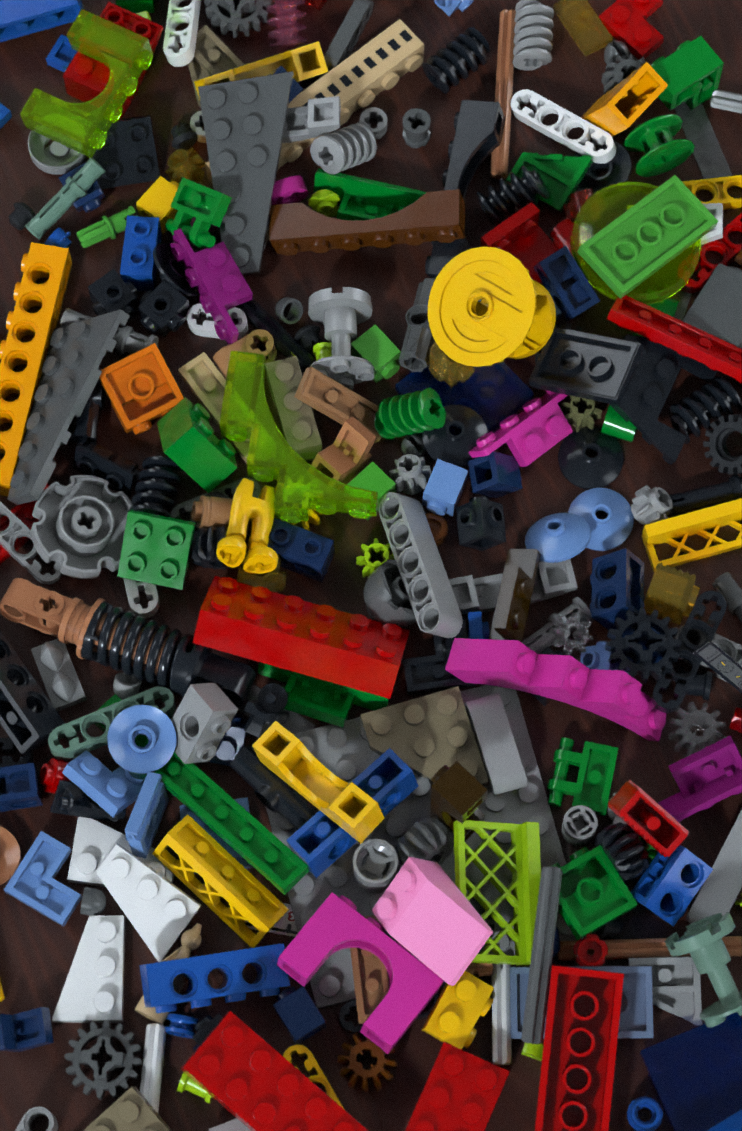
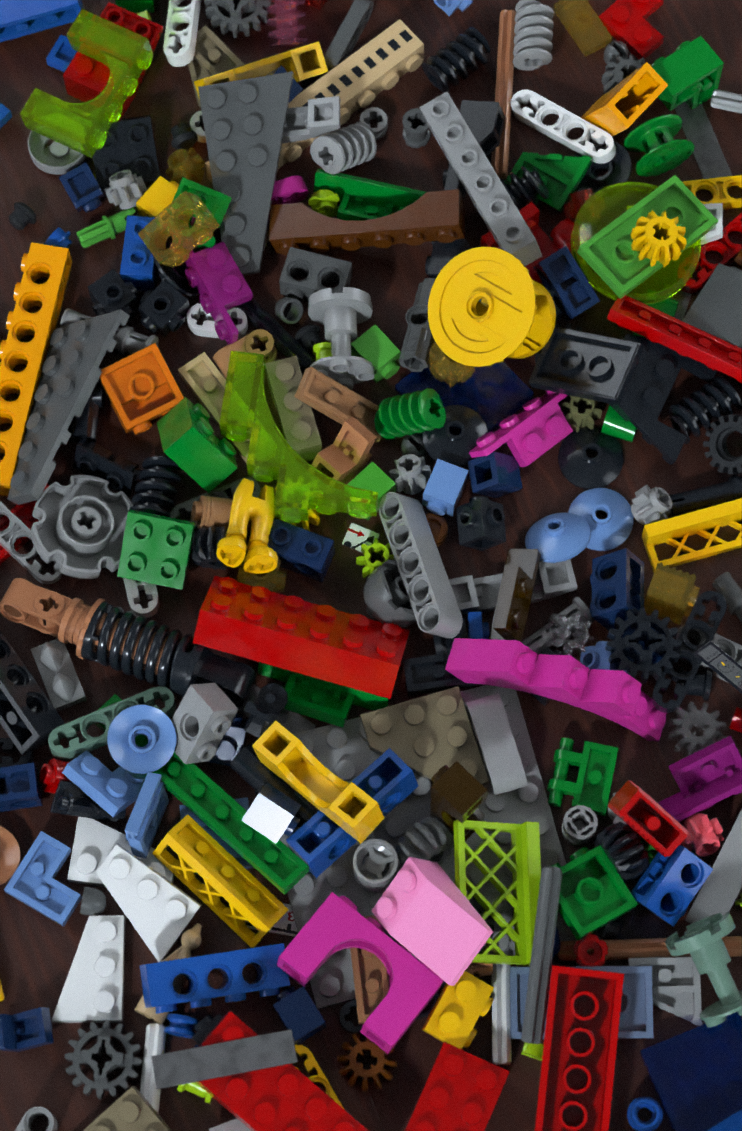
(64, 199): sand green pin -> none
(125, 189): none -> light grey gear
(125, 685): light grey hinge -> none
(175, 223): none -> clear yellow brick
(224, 1059): none -> flat silver sticker
(272, 813): none -> brick
(319, 271): none -> dark grey brick
(359, 535): none -> white sticker
(480, 179): none -> light grey brick
(670, 235): none -> yellow gear
(703, 834): none -> coral gear

